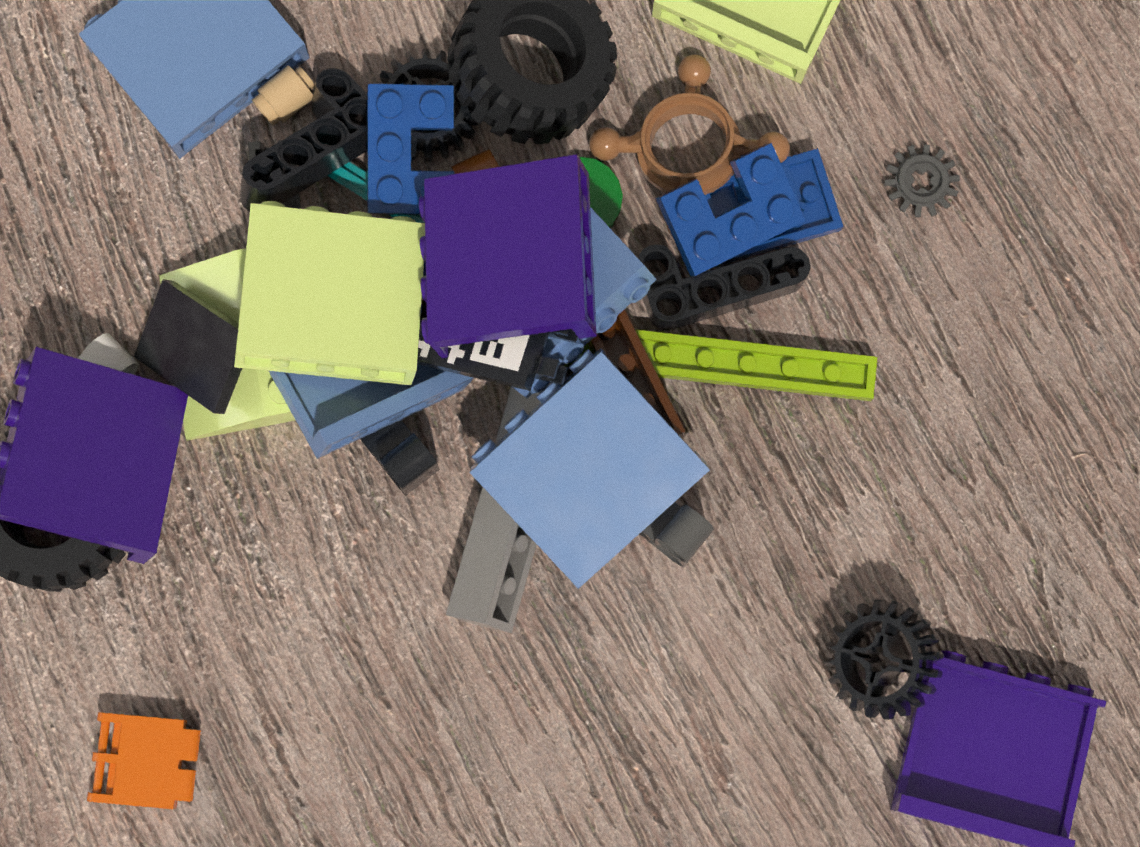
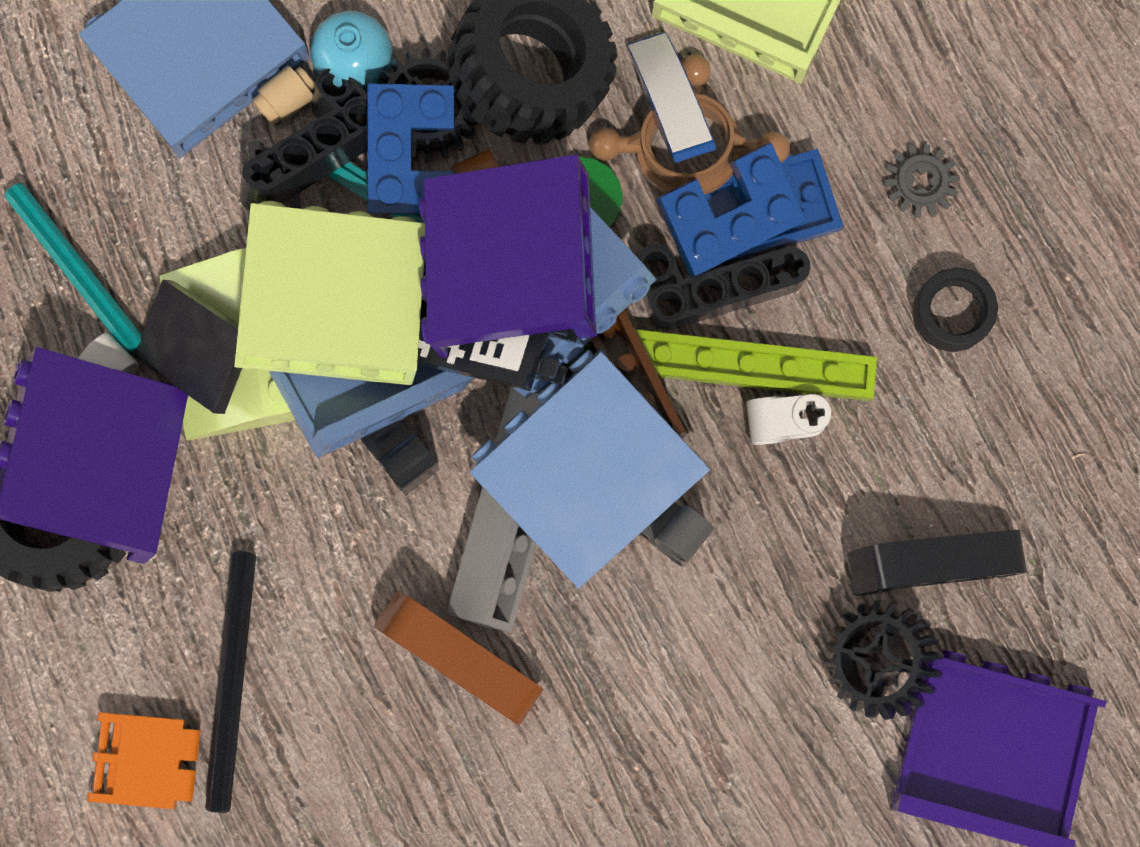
(73, 267): none -> teal axle
(230, 682): none -> black axle
(352, 47): none -> medium azure cylinder
(458, 657): none -> dark orange beam
(671, 97): none -> white slope
(778, 418): none -> white piece
(936, 561): none -> black beam
(974, 284): none -> black tyre

